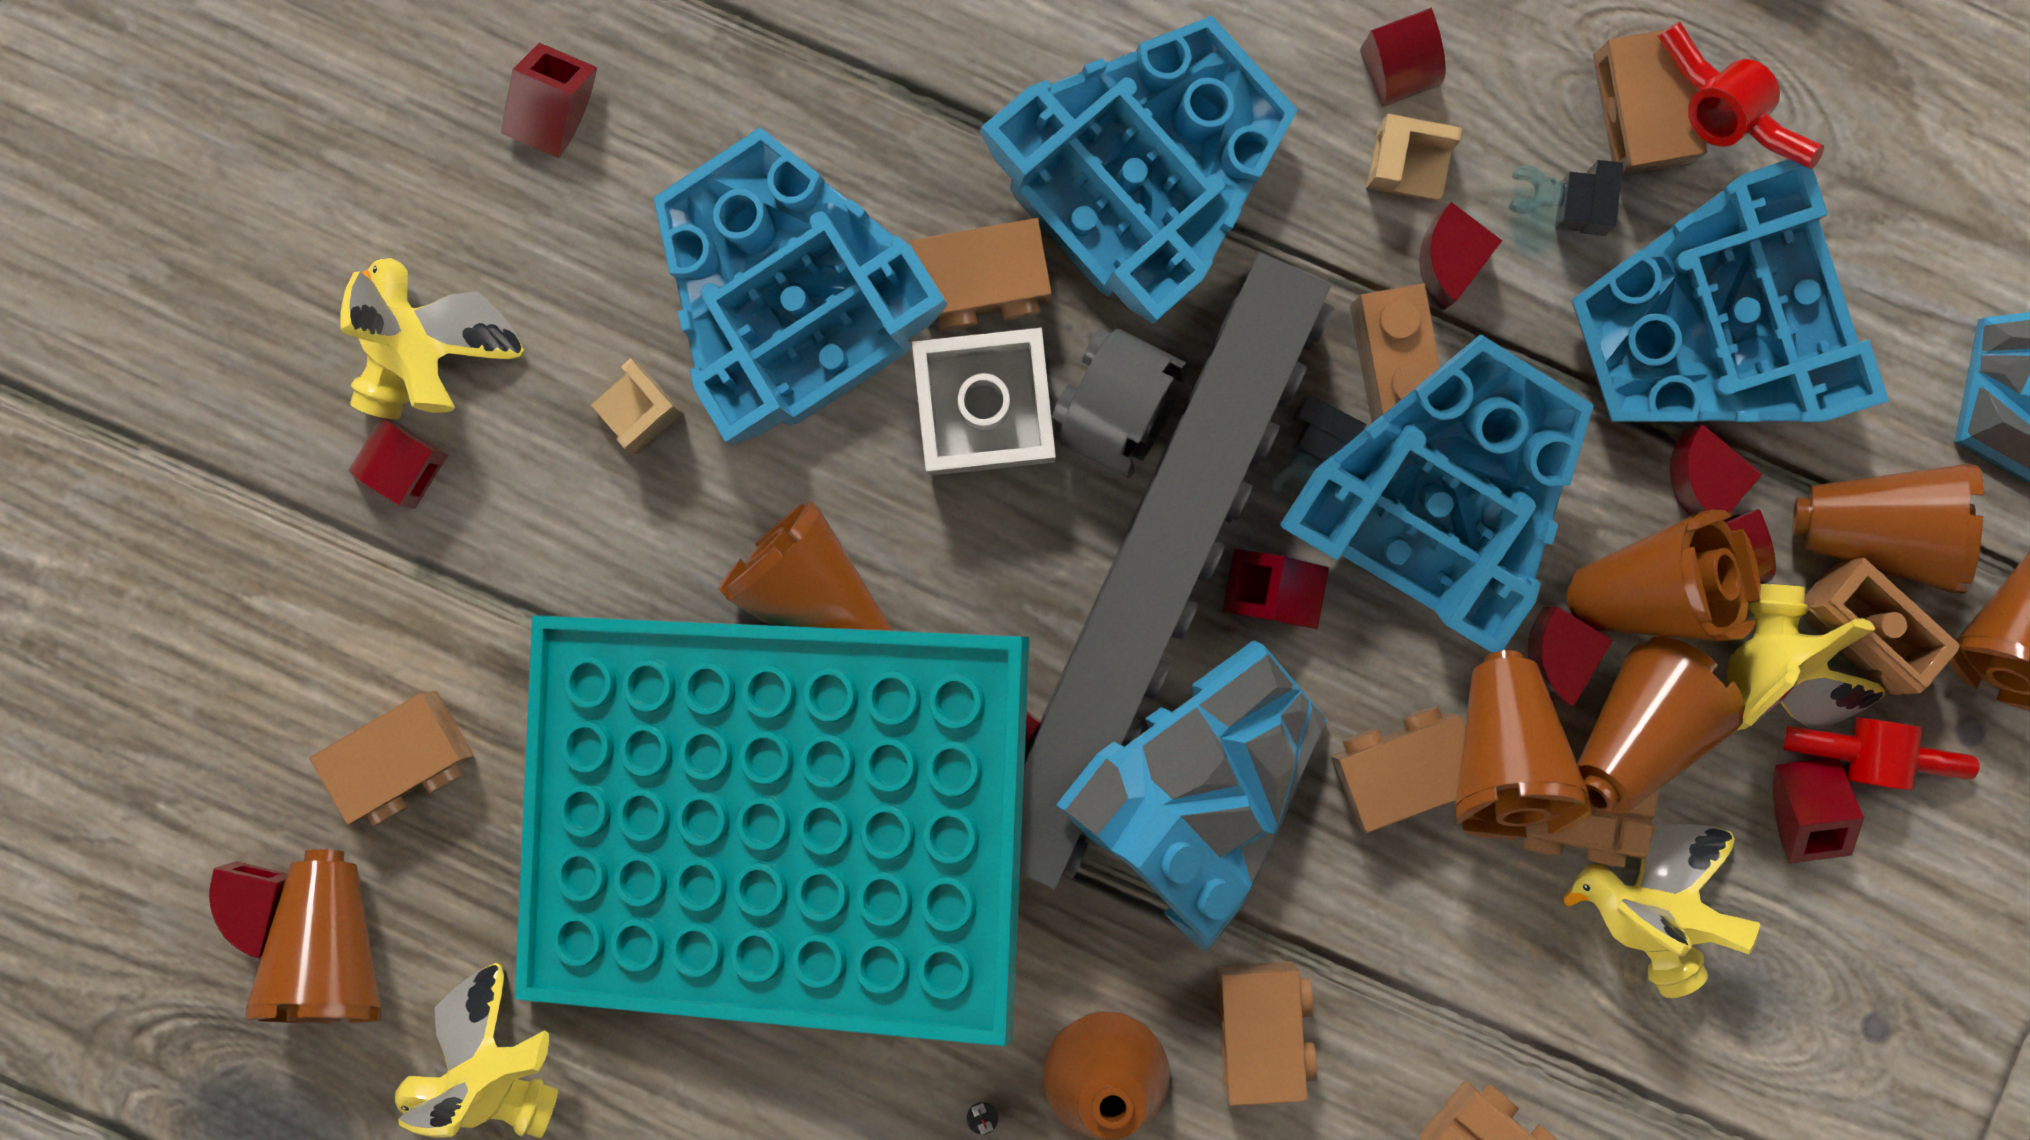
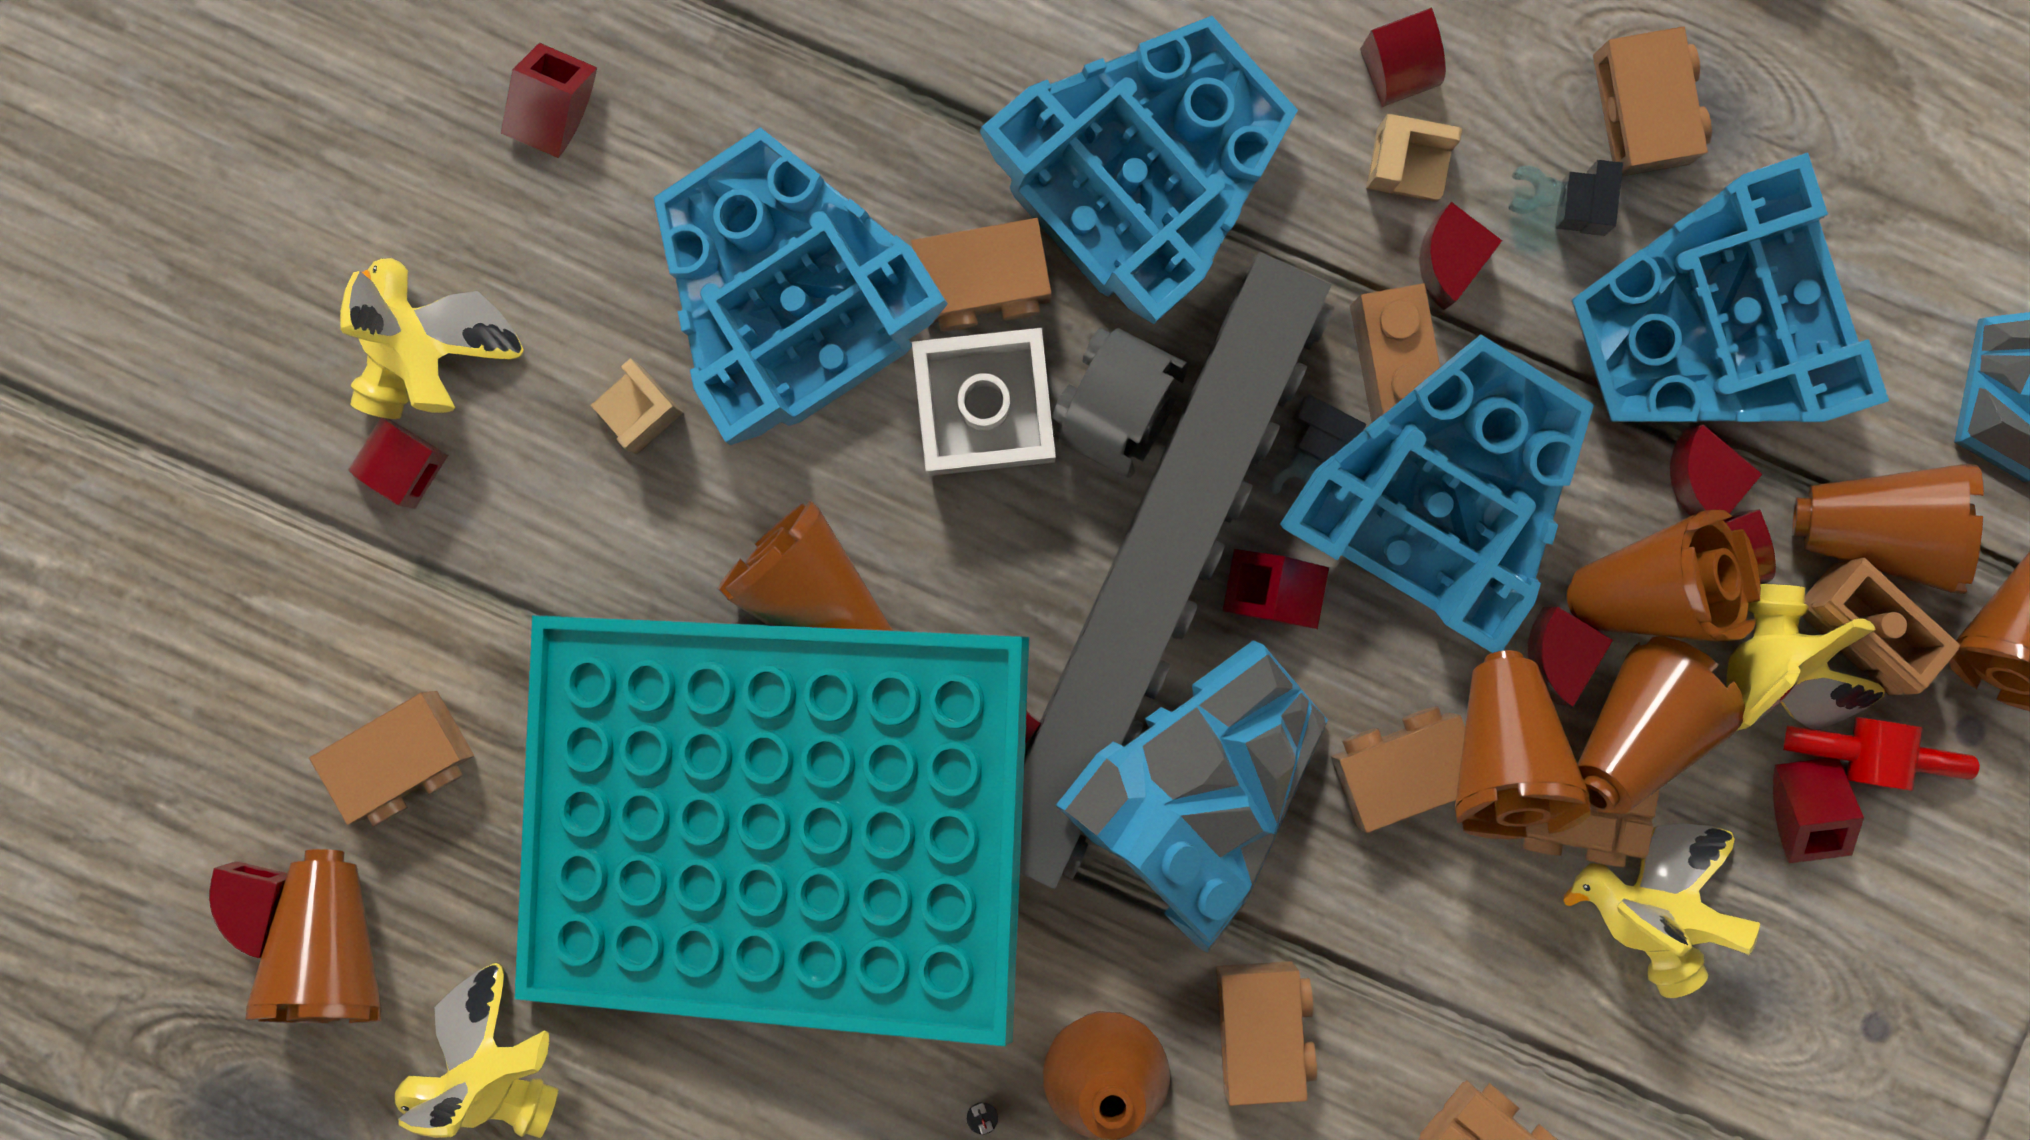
(1735, 101): red piece -> none

